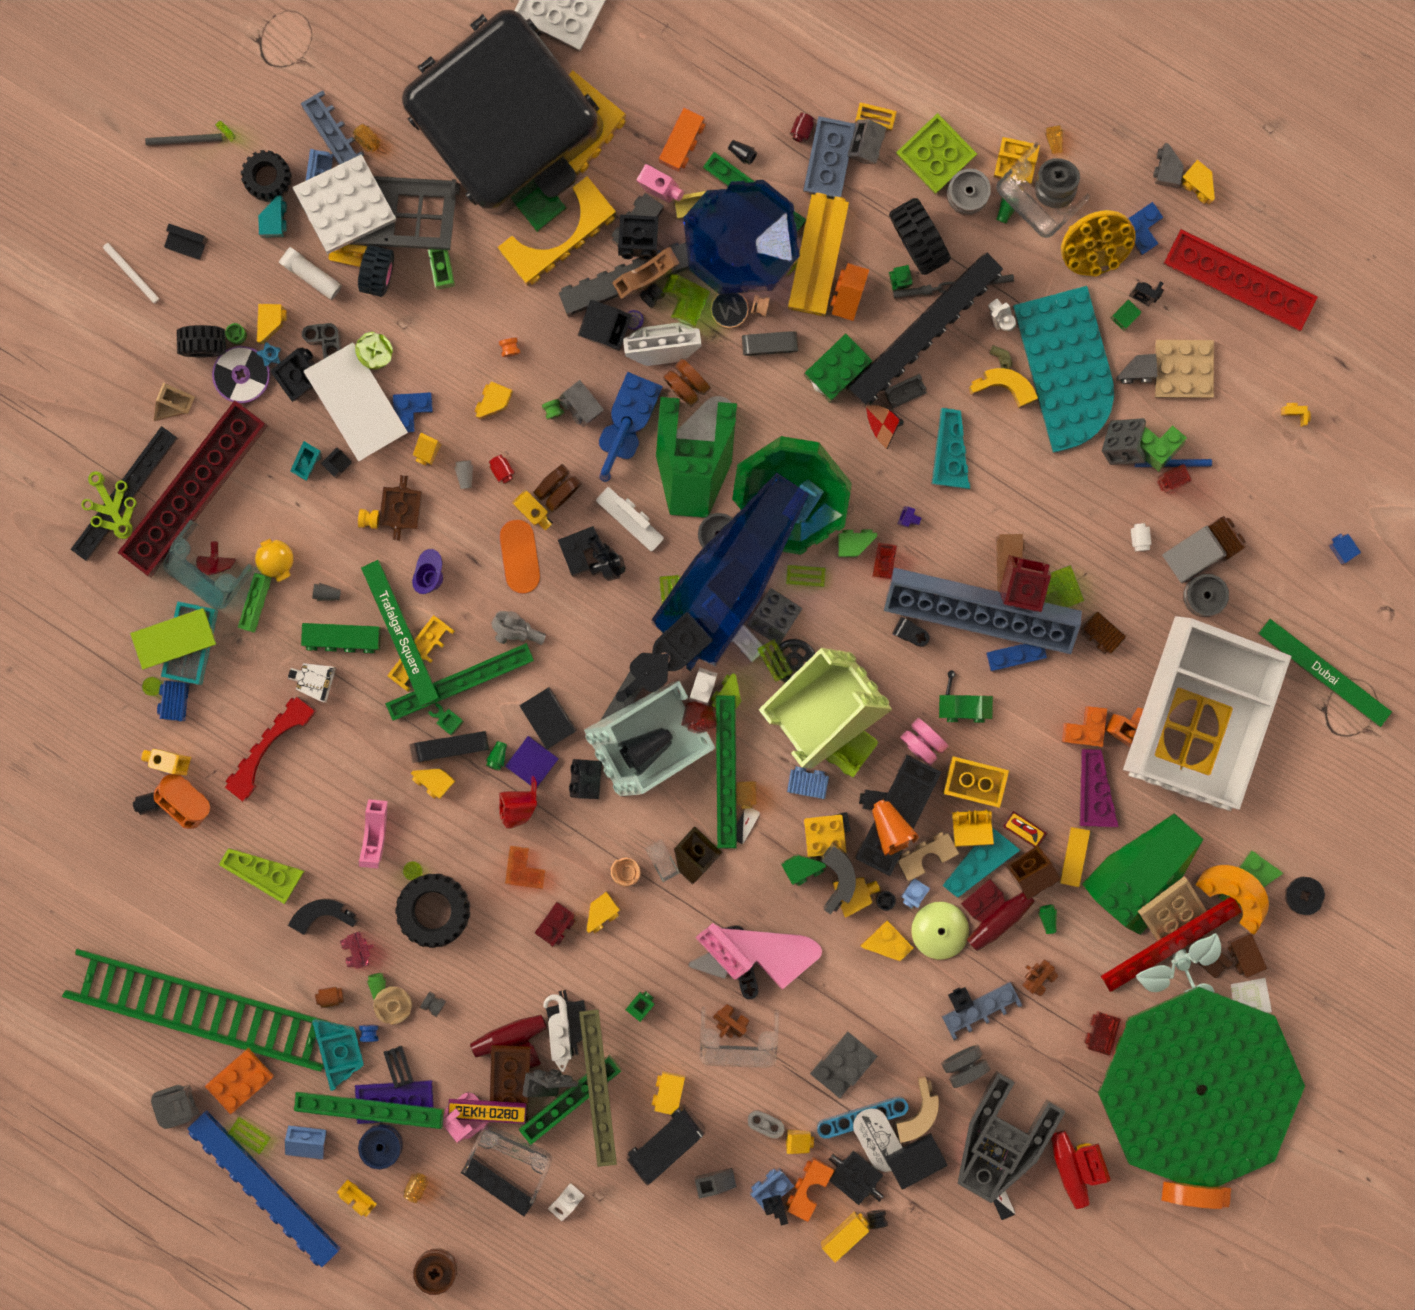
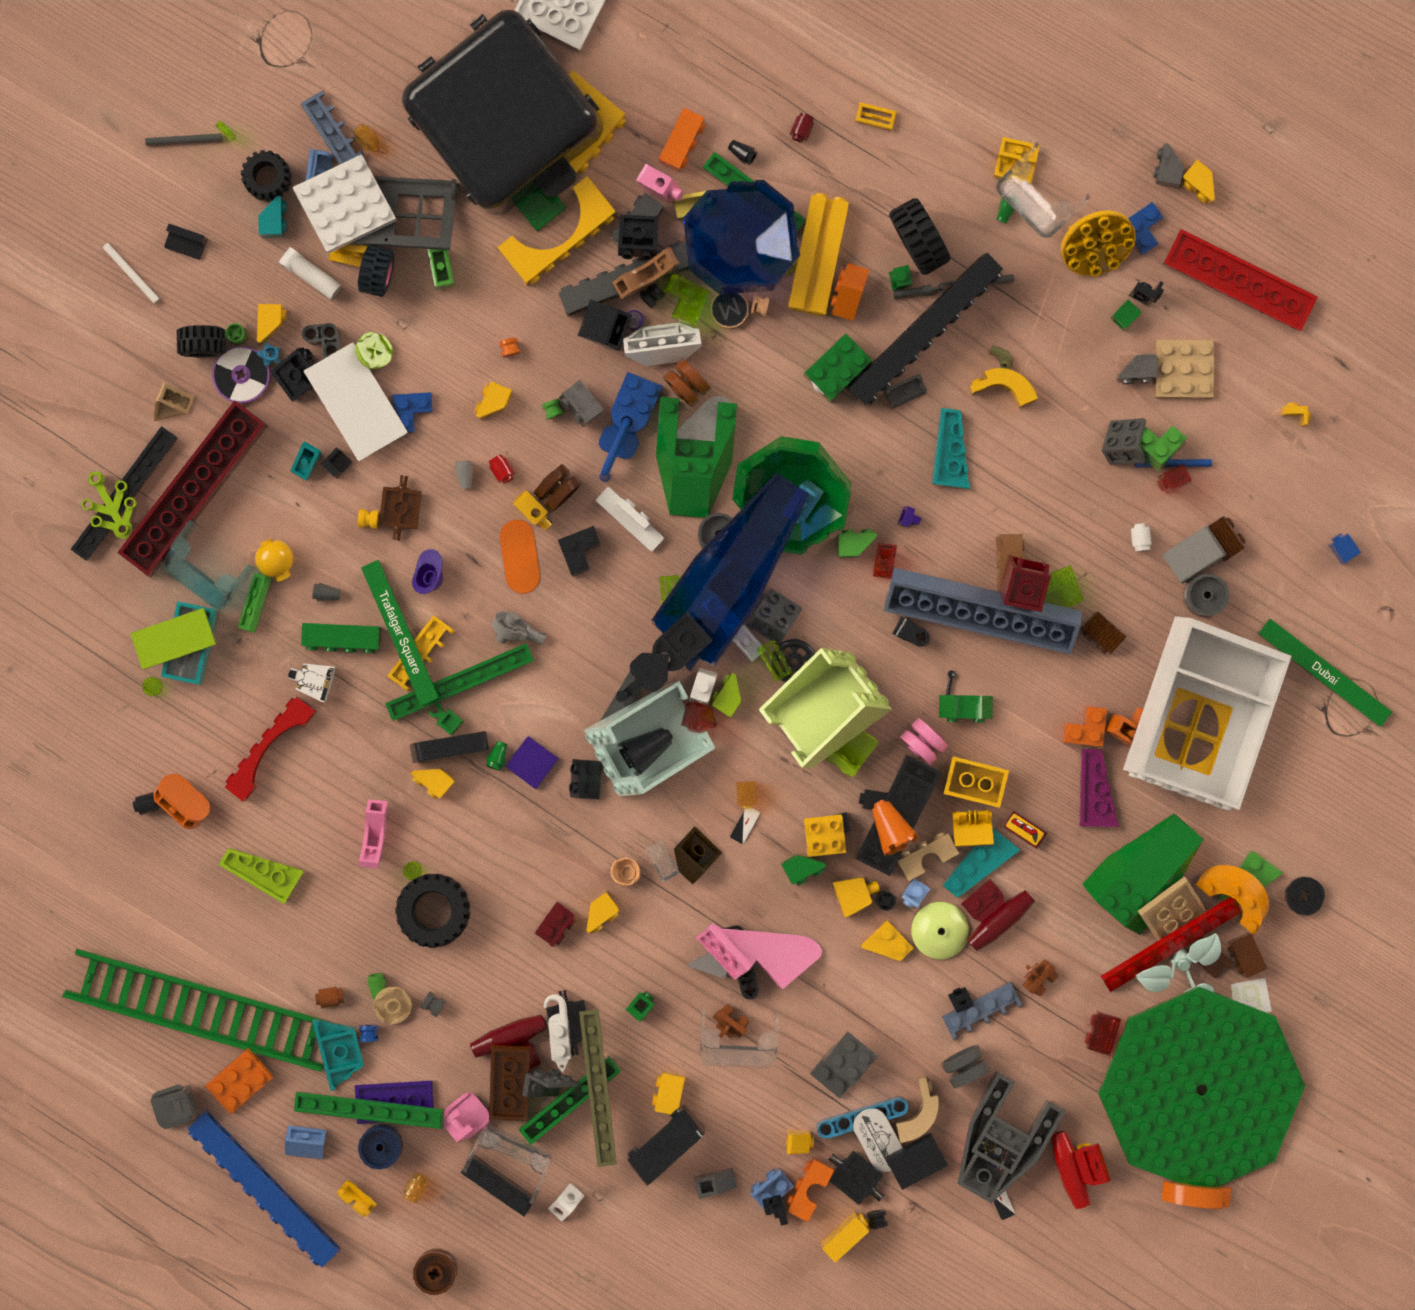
(167, 761): yellow torso -> none
(173, 700): blue brick -> none
(214, 564): dark red shield -> none
(235, 1126): clear neon green tile -> none
(311, 911): black arch -> none
(358, 948): clear pink hips -> none
(393, 1051): black tile -> none
(426, 449): yellow slope -> none
(488, 1111): tile -> none
(517, 806): red piece -> none
(519, 873): clear orange plate -> none
(548, 718): black piece -> none
(608, 563): black pin -> none
(726, 771): green tile -> none
(765, 1124): light grey plate -> none
(769, 343): dark grey beam -> none
(804, 583): clear neon green tile -> none
(808, 783): medium blue brick -> none
(829, 157): sand blue plate -> none
(842, 865): dark grey arch -> none
(866, 141): flat silver brick -> none
(883, 423): shield -> none
(936, 153): lime plate -> none
(971, 180): light grey wheel -> none
(1001, 315): white hips -> none
(1014, 656): blue plate -> none
(1033, 872): reddish brown brick -> none
(1048, 916): green cone -> none
(1055, 138): clear yellow cone -> none
(1057, 183): dark grey wheel -> none
(1067, 365): teal plate -> none
(1074, 856): yellow tile -> none

